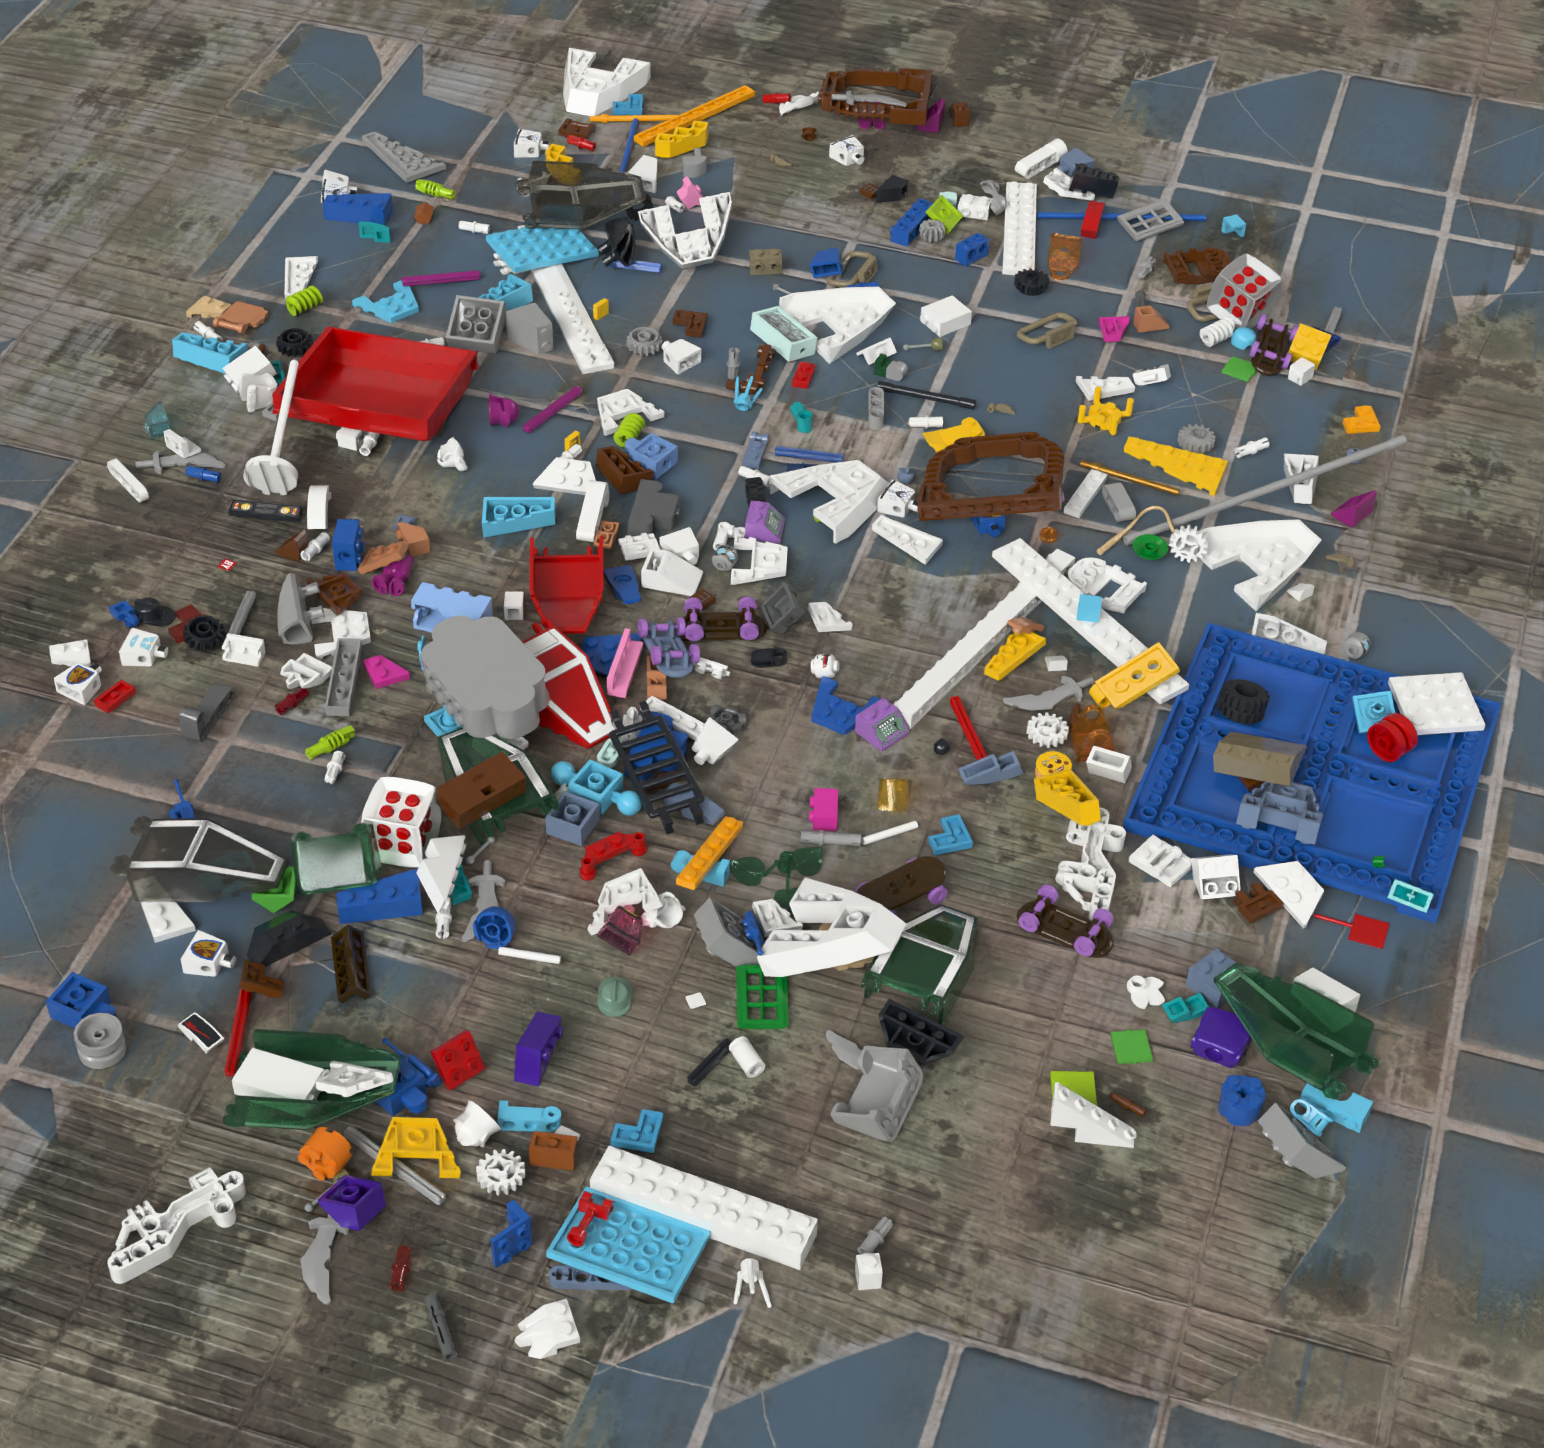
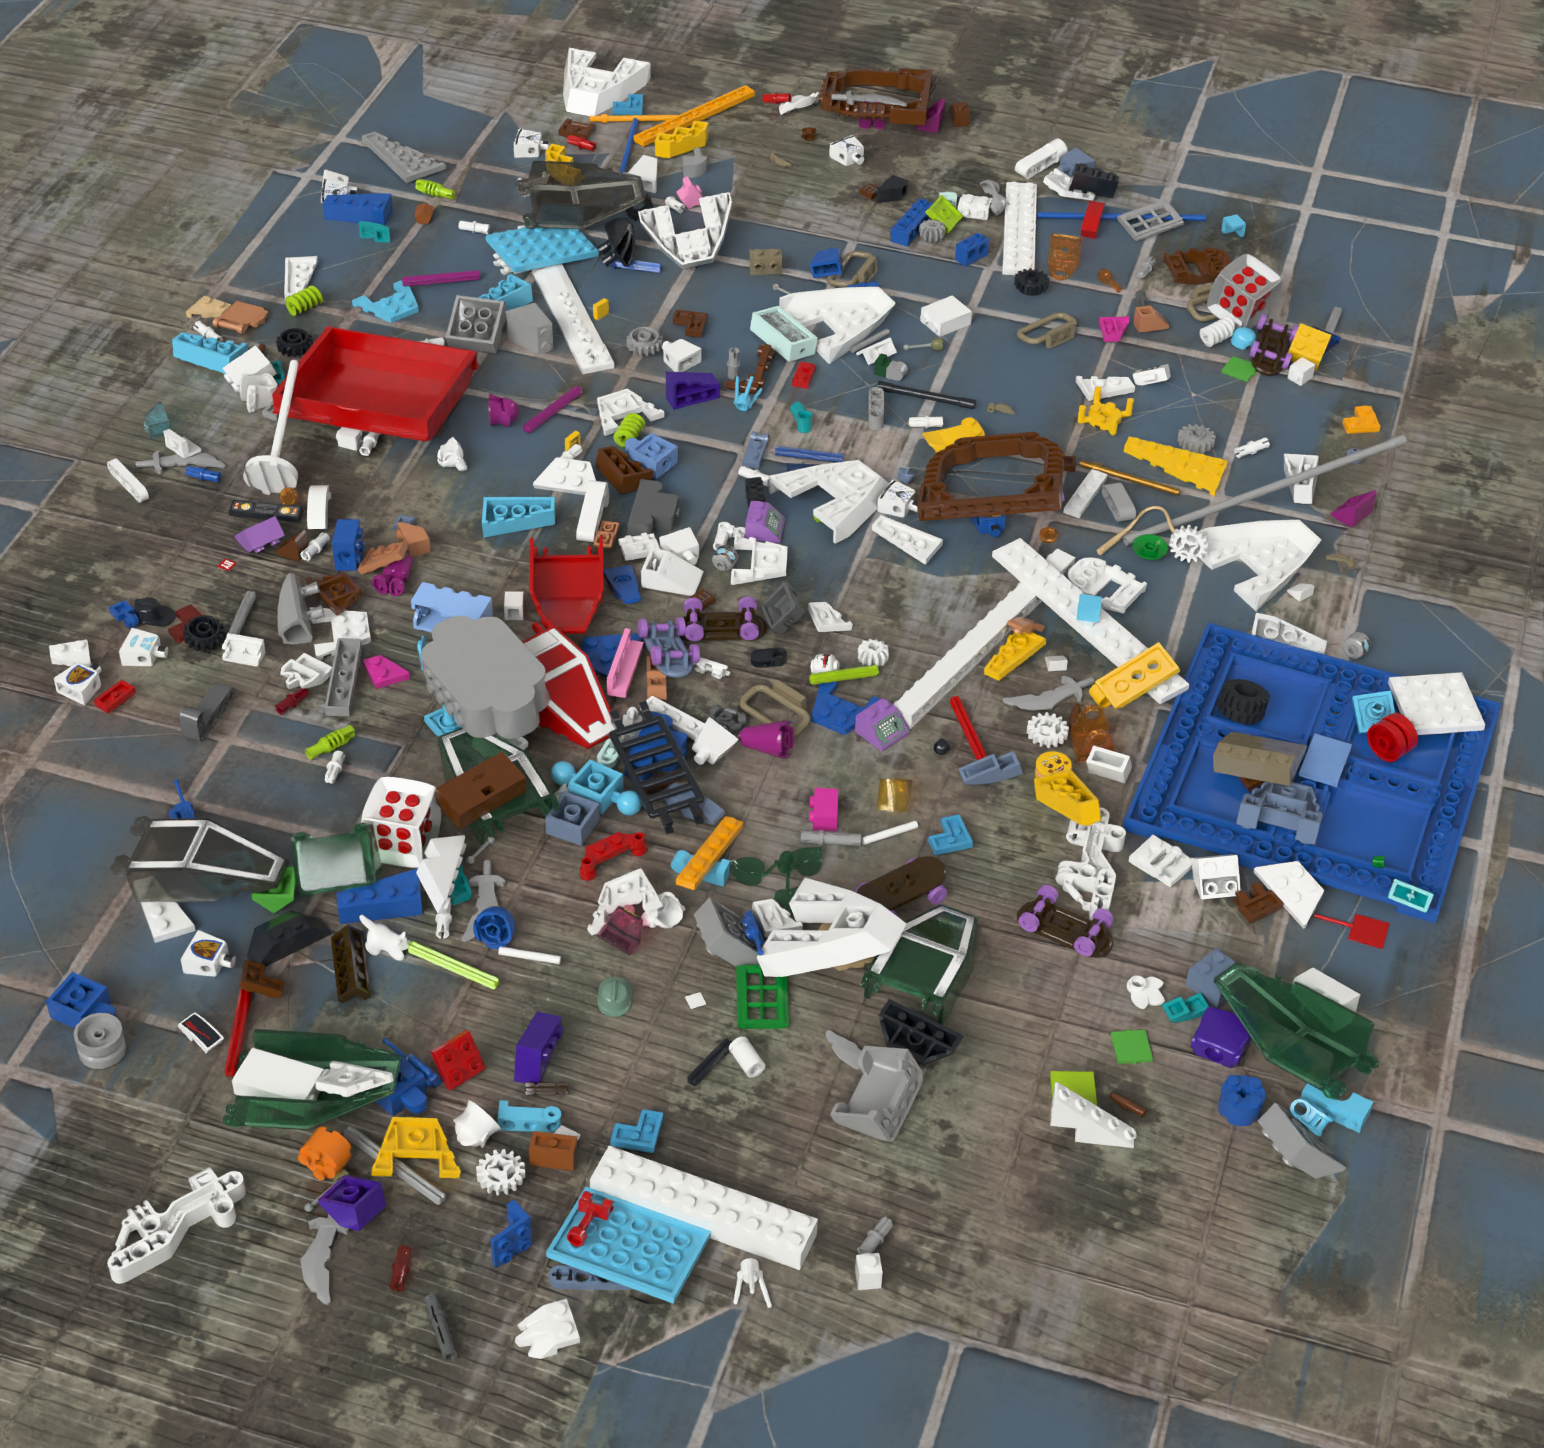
(260, 534): none -> medium lavender slope
(288, 496): none -> clear orange tile
(382, 938): none -> white animal
(453, 965): none -> axle
(546, 1088): none -> dark brown axle
(690, 388): none -> dark purple wedge
(769, 738): none -> magenta cone
(784, 695): none -> dark tan bar
(844, 674): none -> lime axle
(870, 340): none -> light grey bar
(873, 653): none -> white gear
(1069, 463): none -> reddish brown tile
(1105, 277): none -> clear orange plate
(1325, 760): none -> medium blue tile

